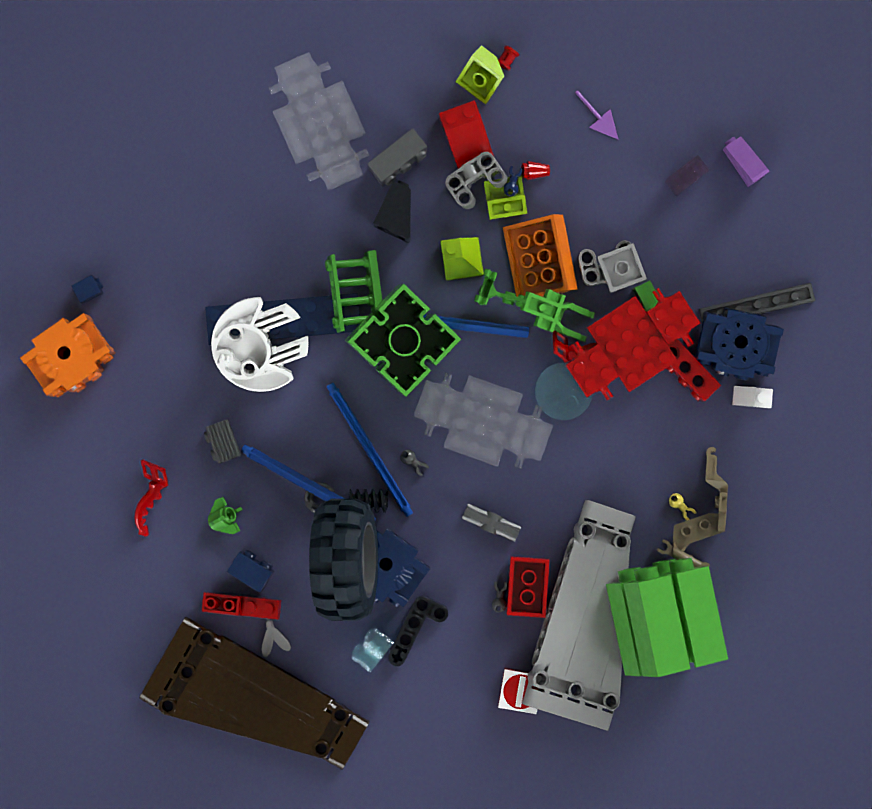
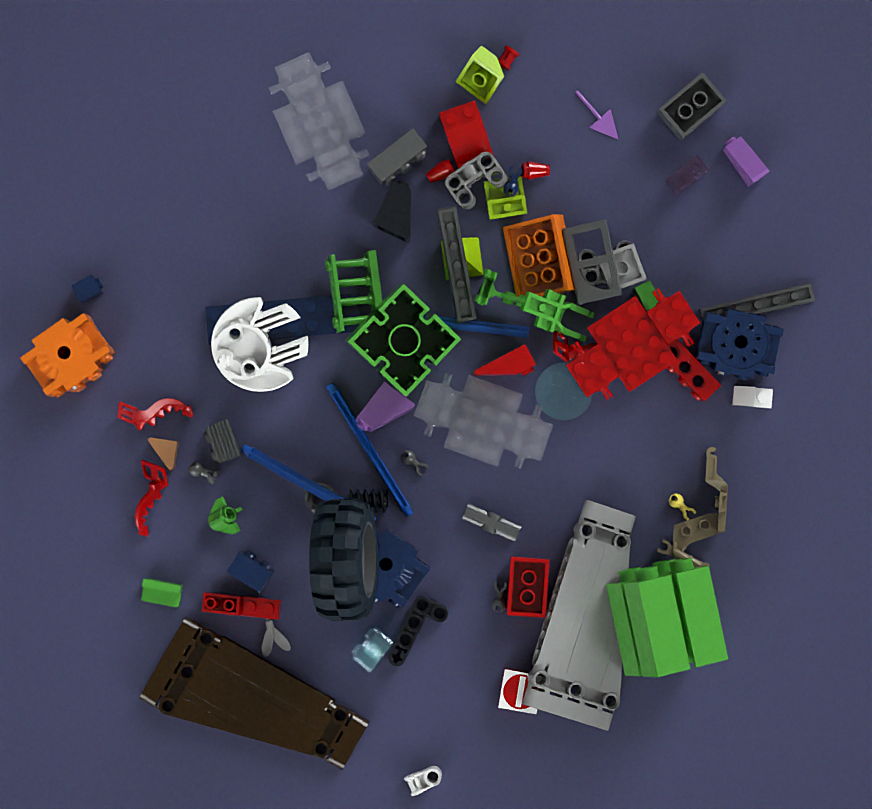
(155, 410): none -> red piece
(161, 592): none -> bright green panel
(166, 450): none -> medium nougat slope
(196, 469): none -> dark grey arm
(383, 408): none -> medium lavender slope
(422, 780): none -> white piece
(440, 171): none -> red cone
(456, 264): none -> dark grey tile
(513, 363): none -> red slope
(584, 290): none -> dark grey window
(691, 106): none -> dark grey brick

